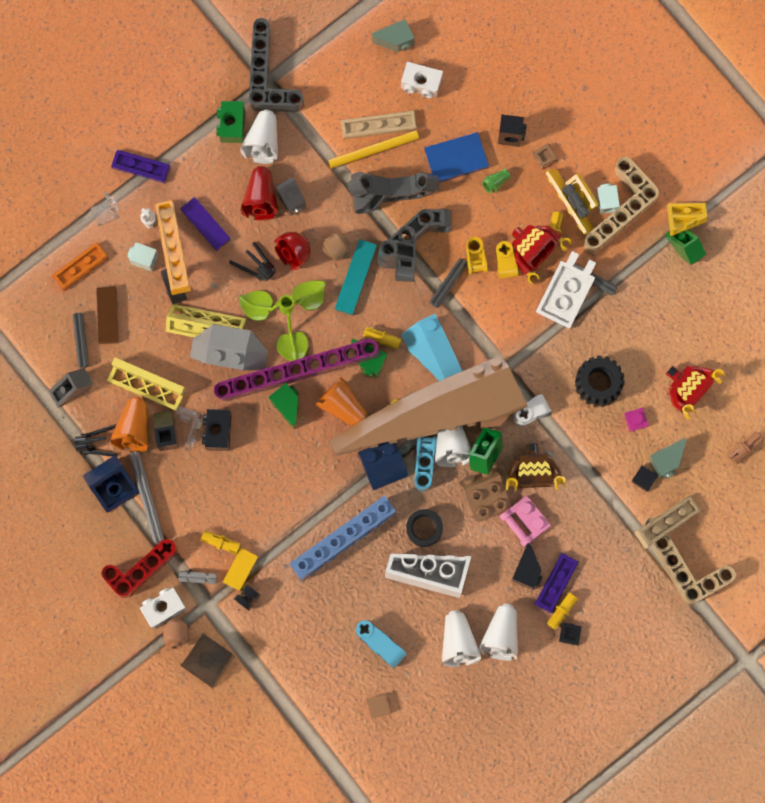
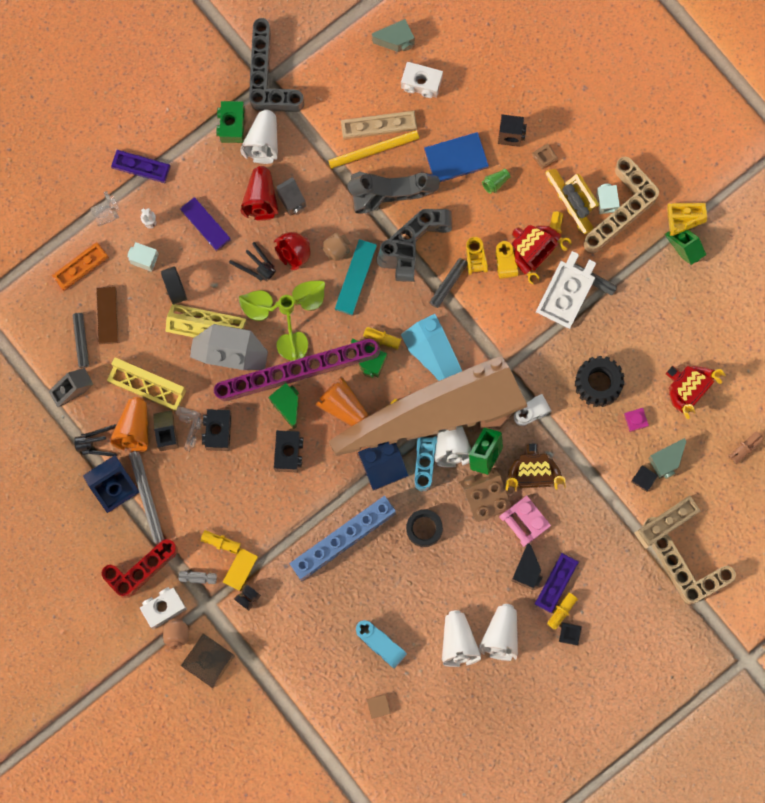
(172, 247): light orange tile -> none
(284, 440): none -> black brick
(430, 572): white wedge -> none

